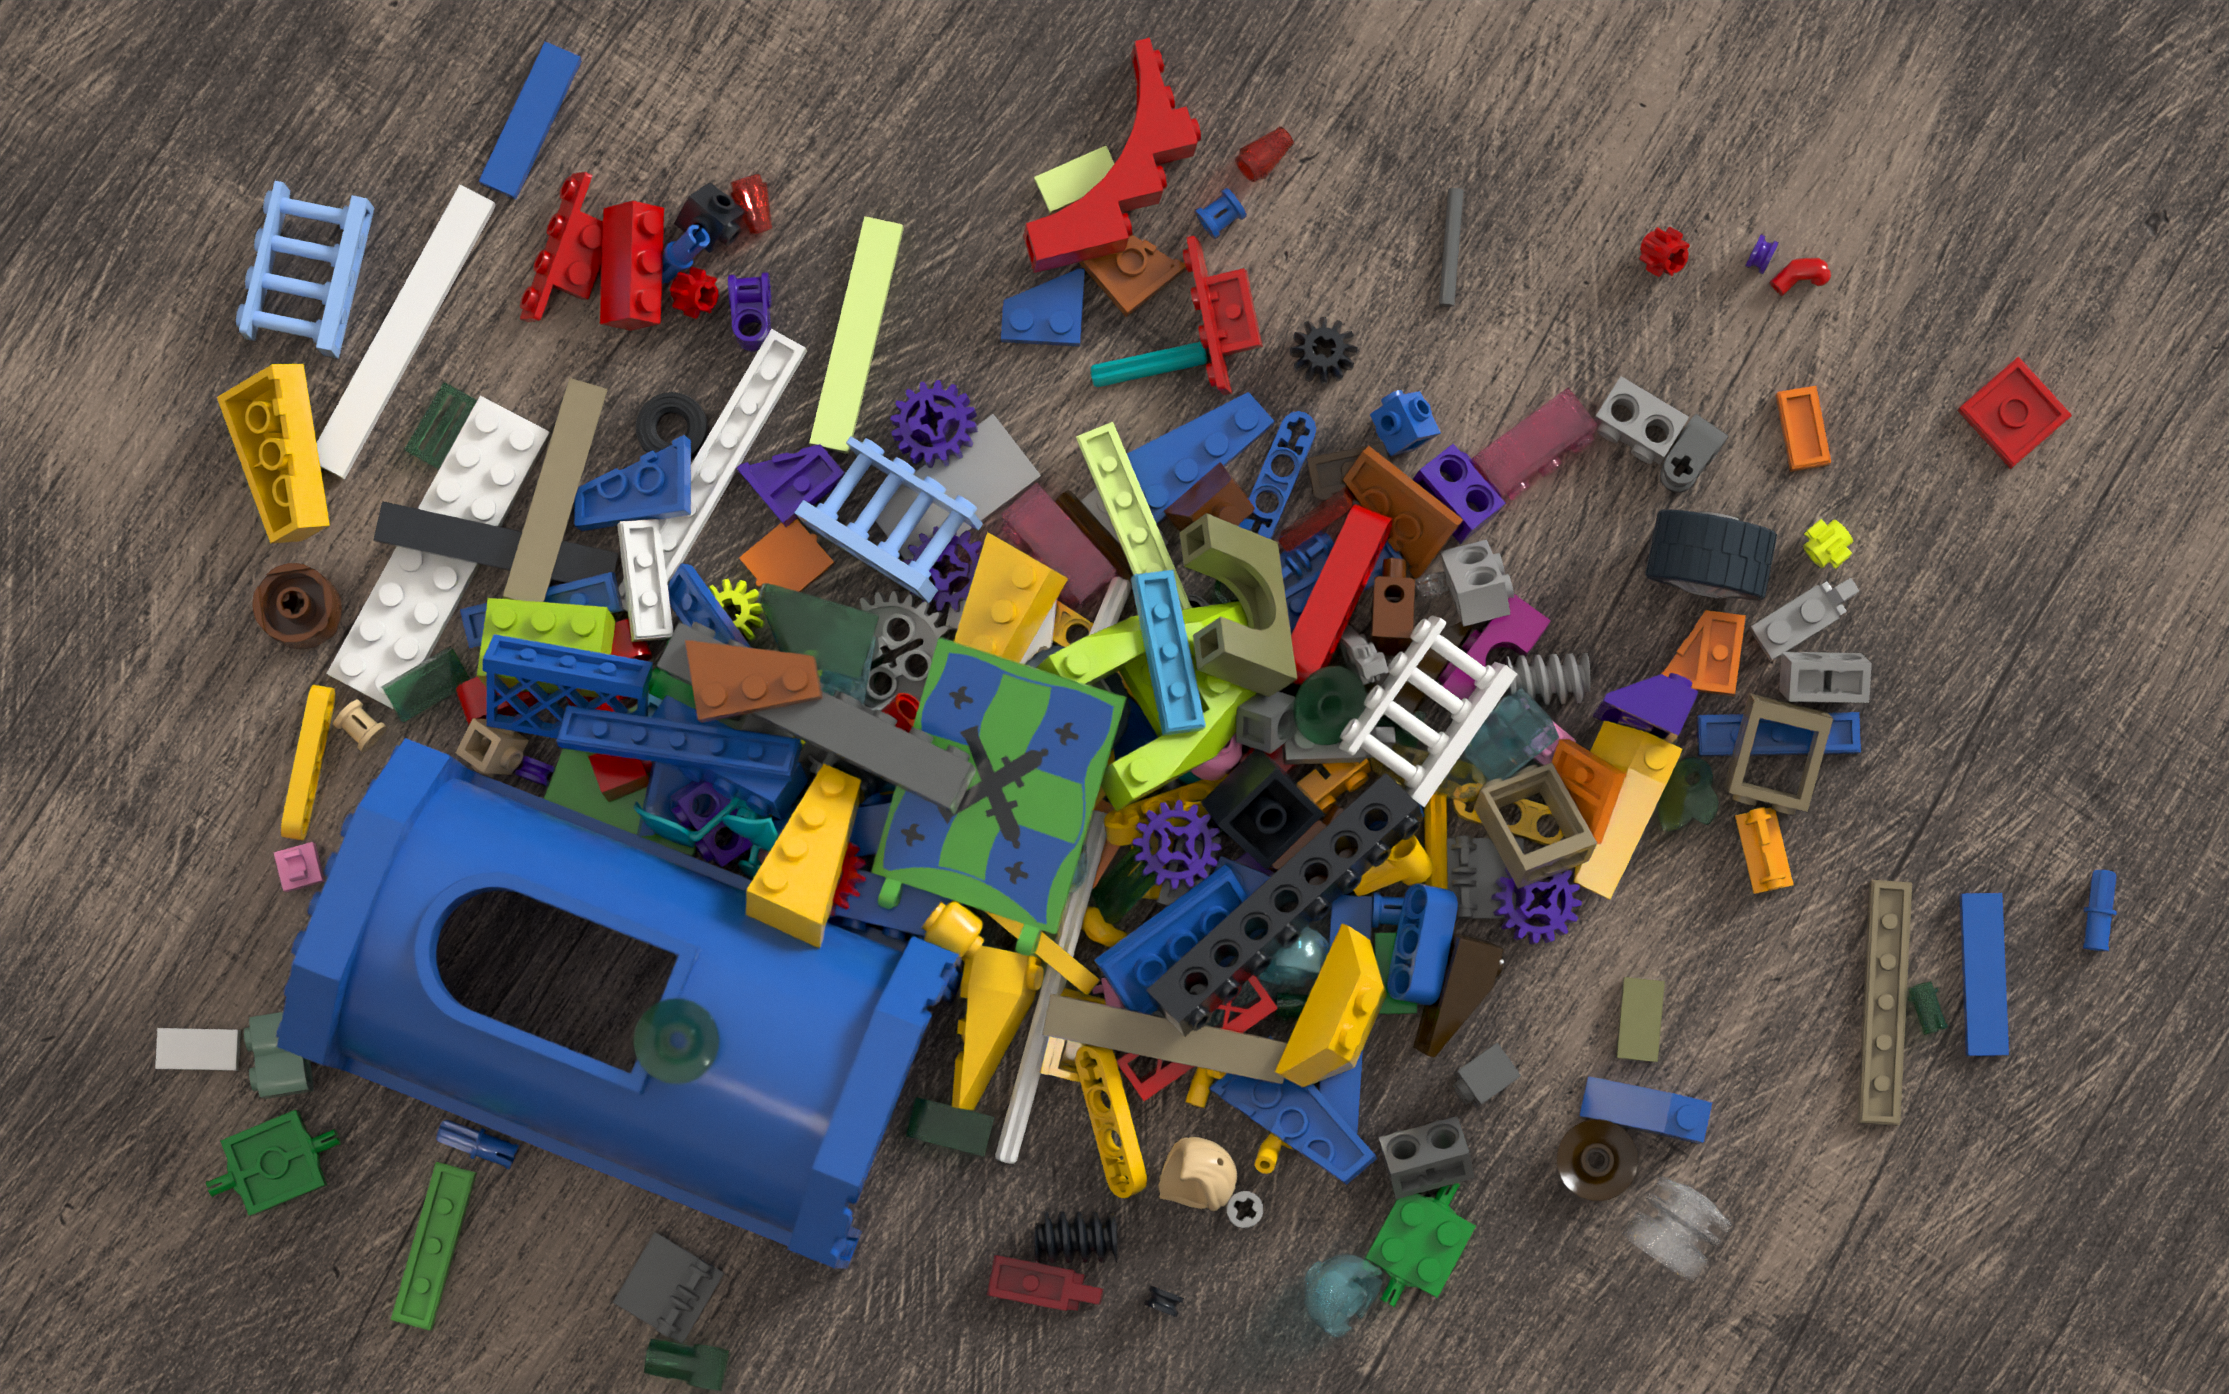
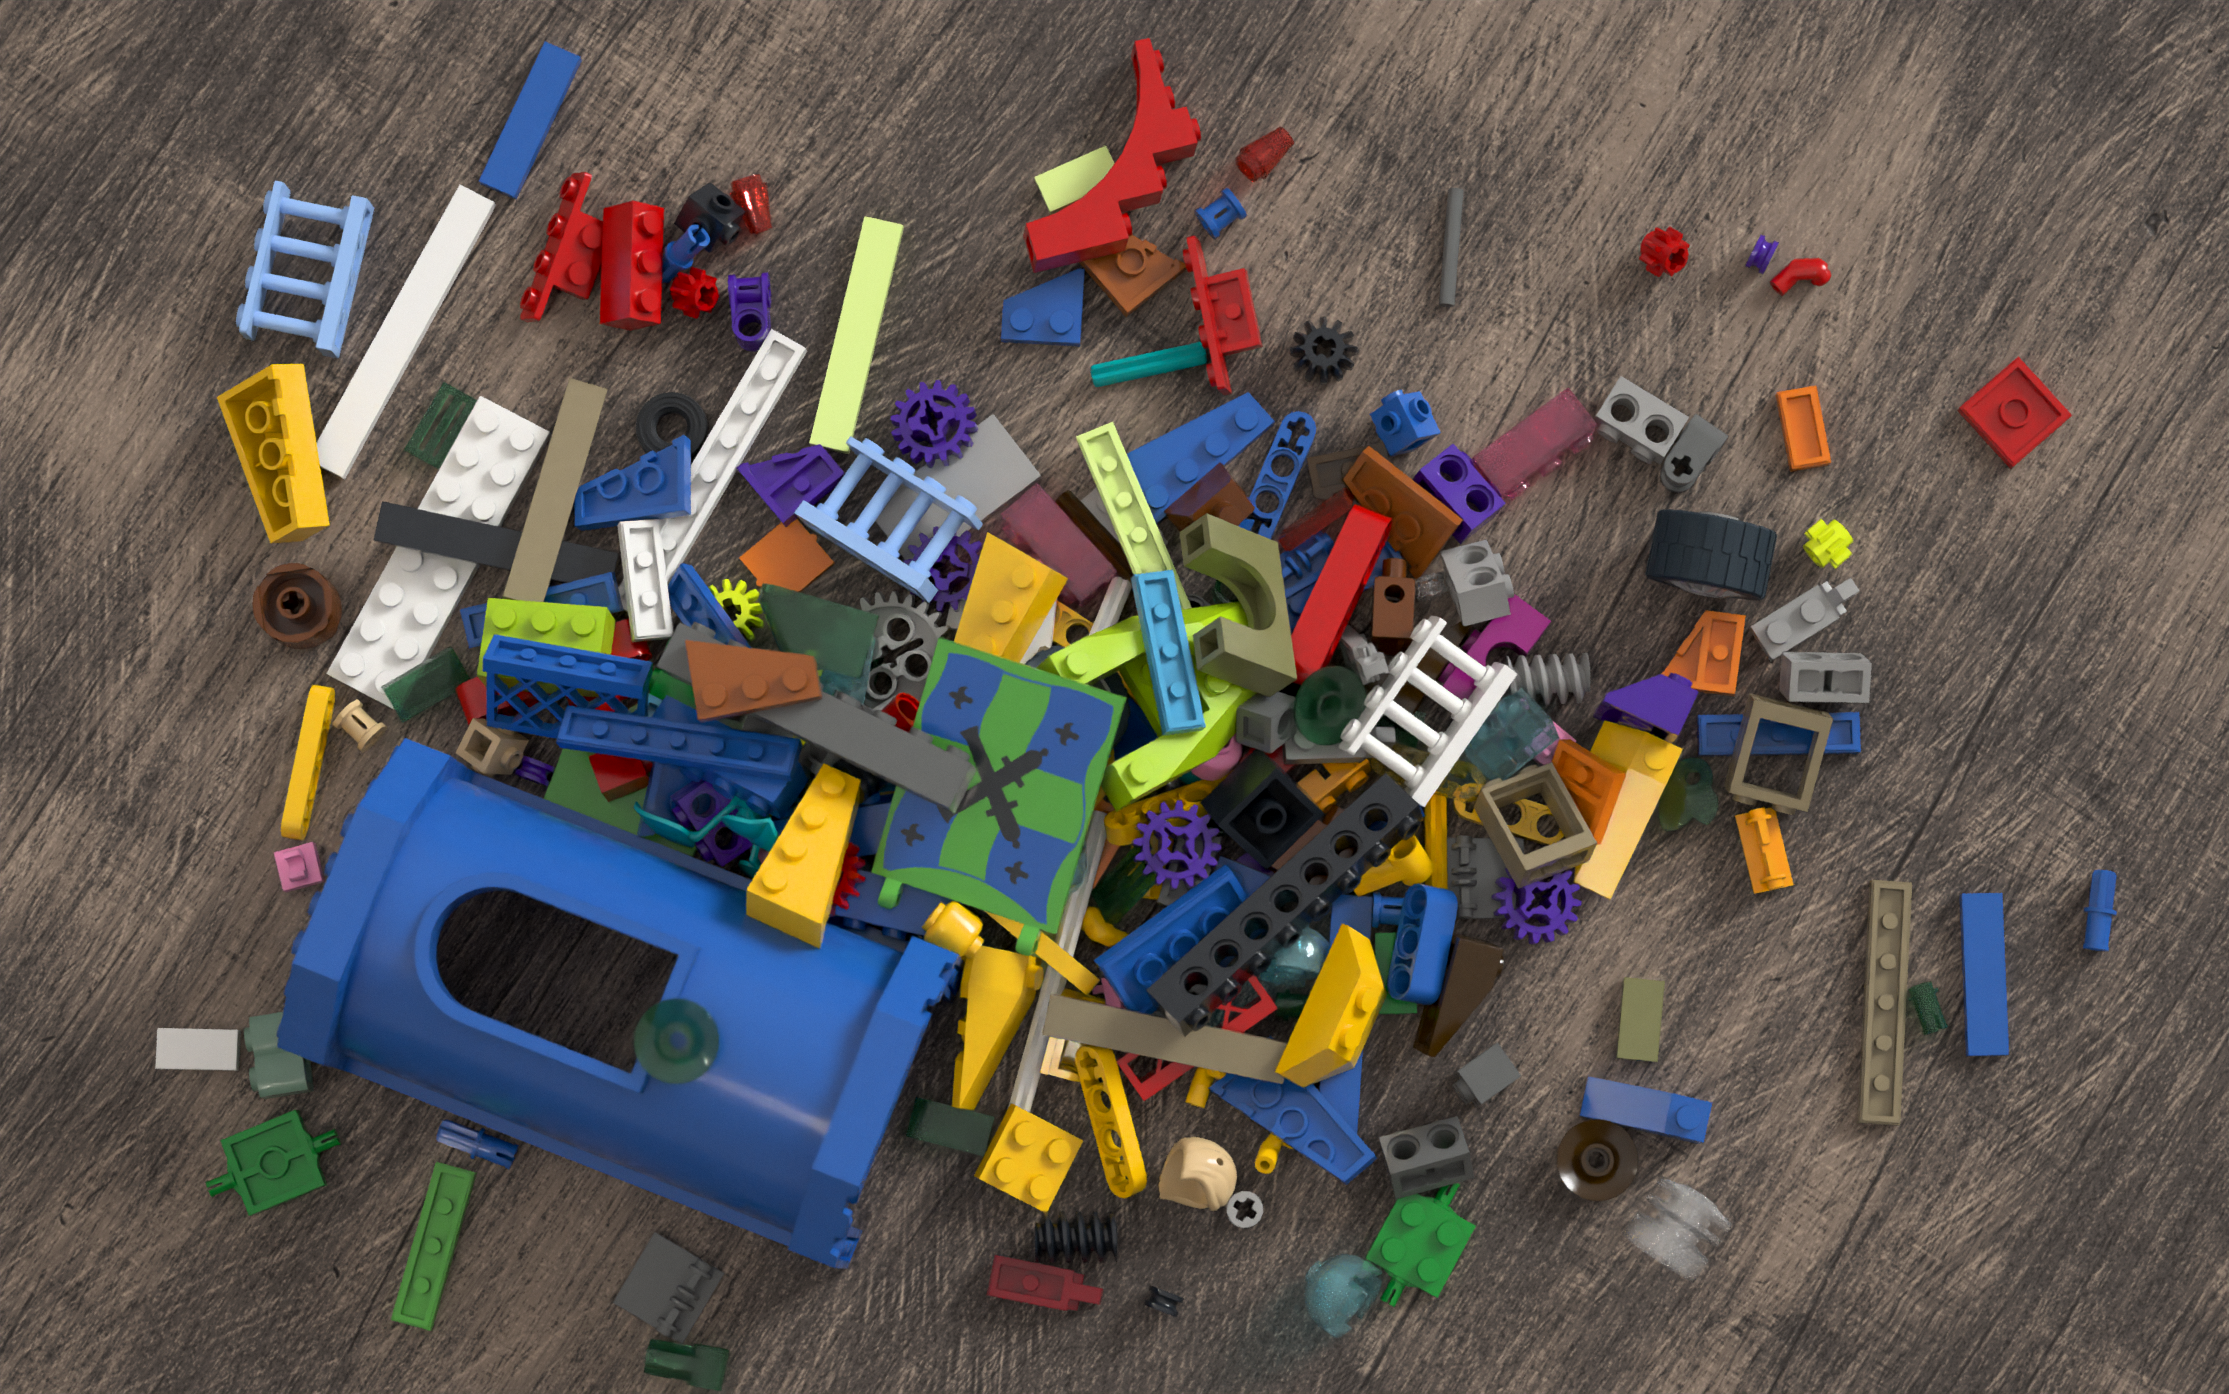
(1028, 1158): none -> yellow plate

